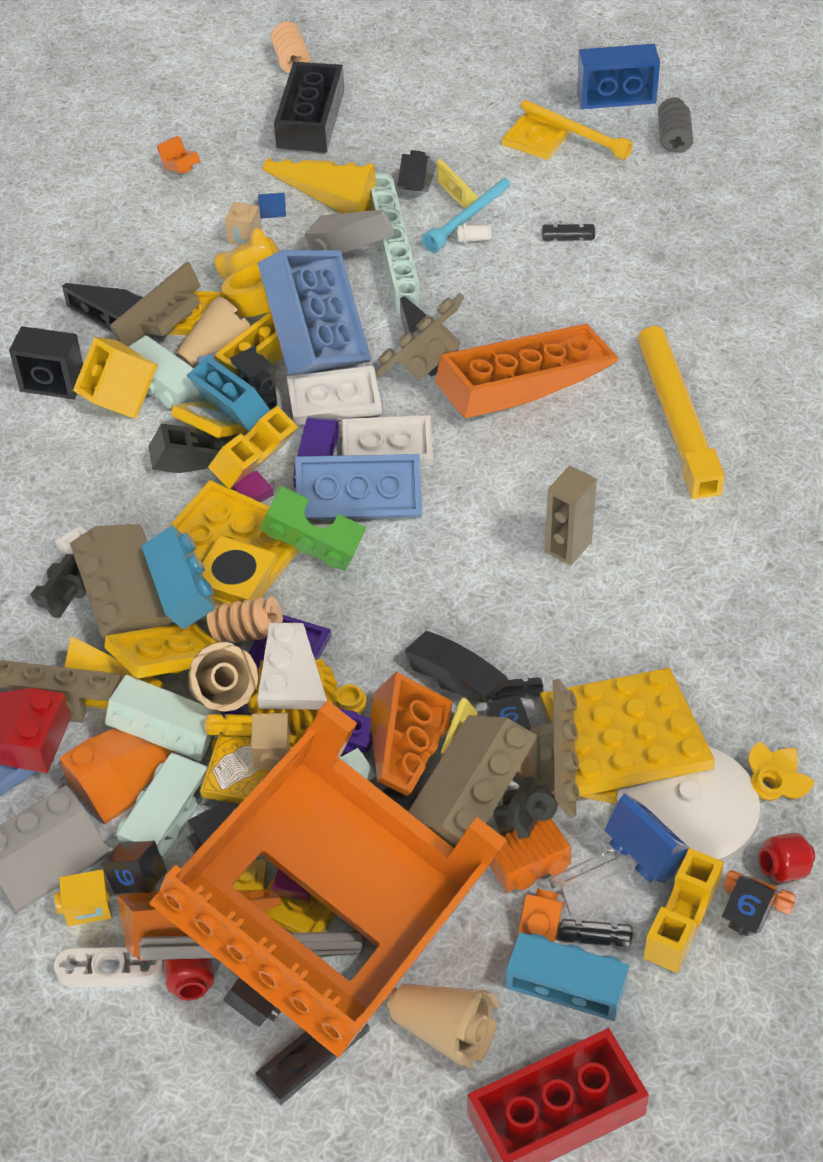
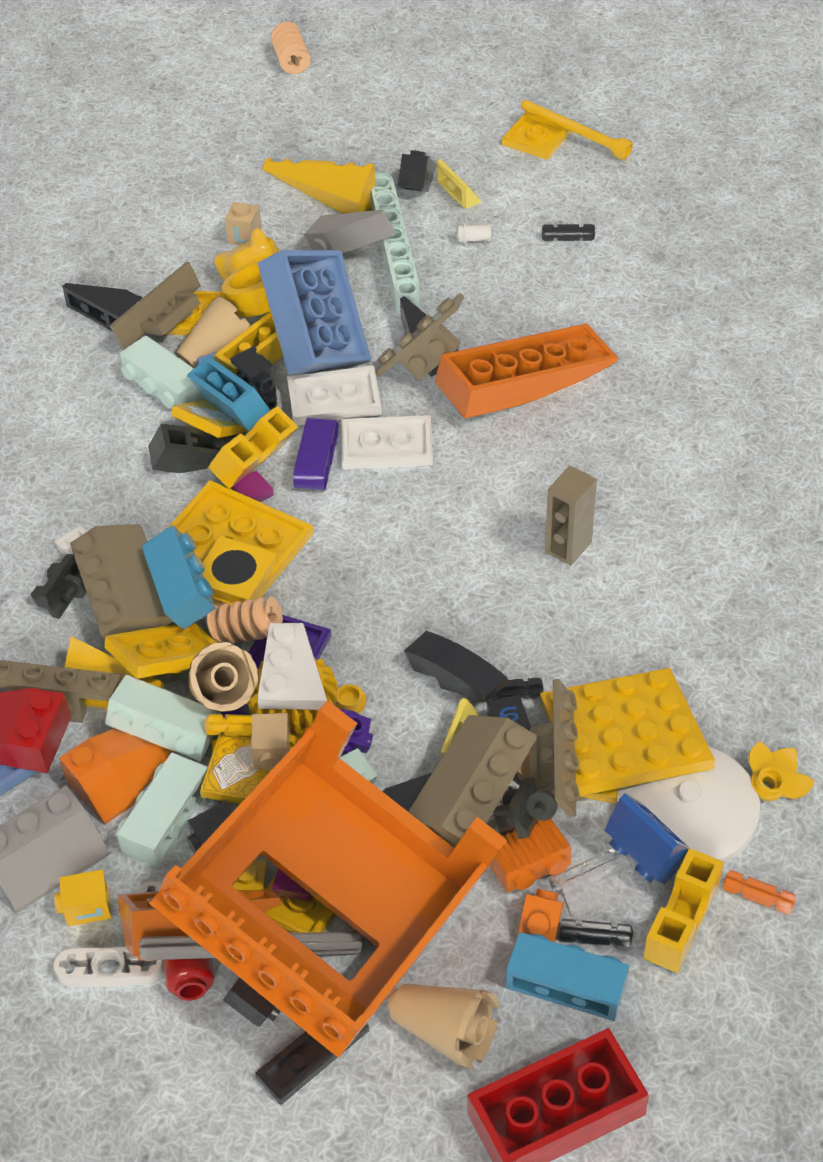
(46, 362): black brick -> none
(115, 377): yellow slope -> none
(134, 867): black brick -> none
(176, 157): orange bracket -> none
(272, 205): blue tile -> none
(309, 106): black brick -> none
(331, 544): bright green arch -> none
(360, 486): medium blue plate -> none
(406, 730): orange wedge -> none
(436, 237): medium azure piece -> none
(618, 76): blue brick -> none
(675, 125): dark grey piece -> none
(700, 463): yellow brick -> none
(749, 906): black brick -> none
(786, 857): red head -> none

